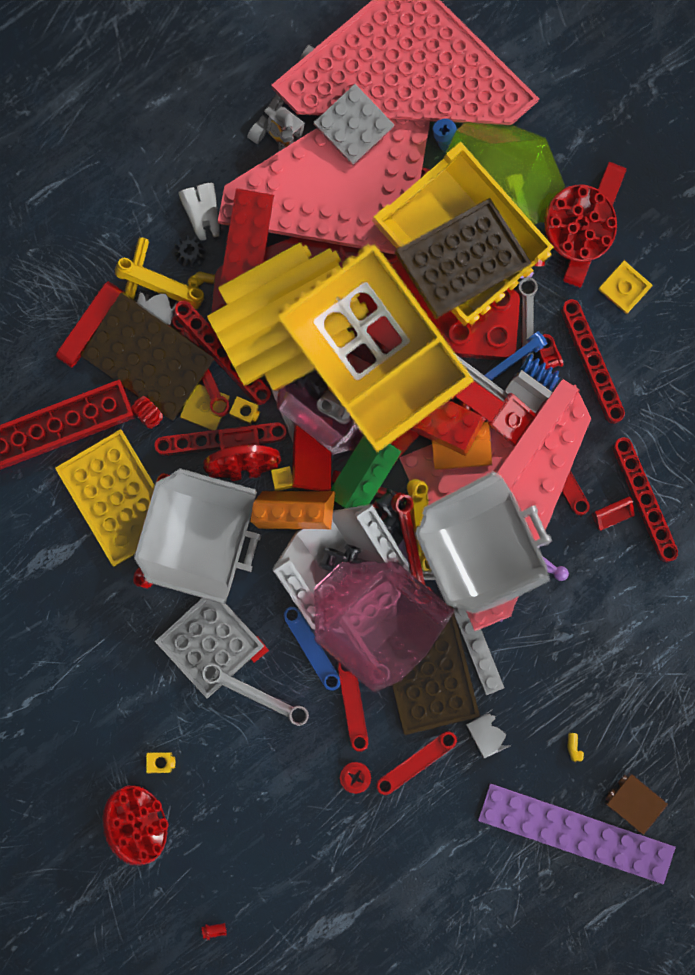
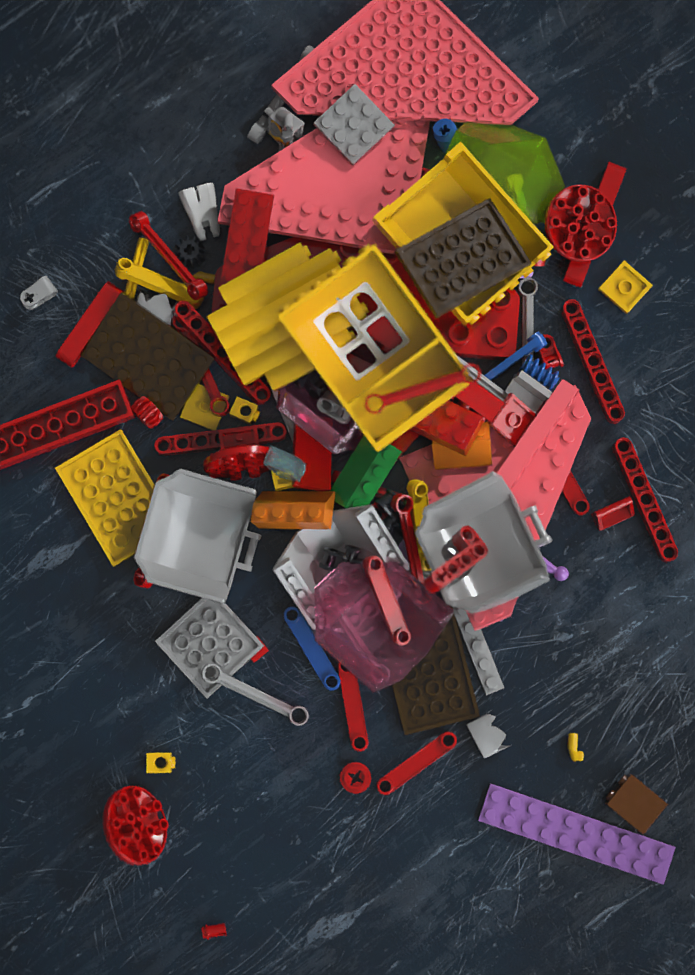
(40, 292): none -> light grey piece
(195, 287): none -> red piece
(285, 464): none -> clear light blue slope
(386, 600): none -> piece
(423, 388): none -> red piece
(467, 543): none -> red beam

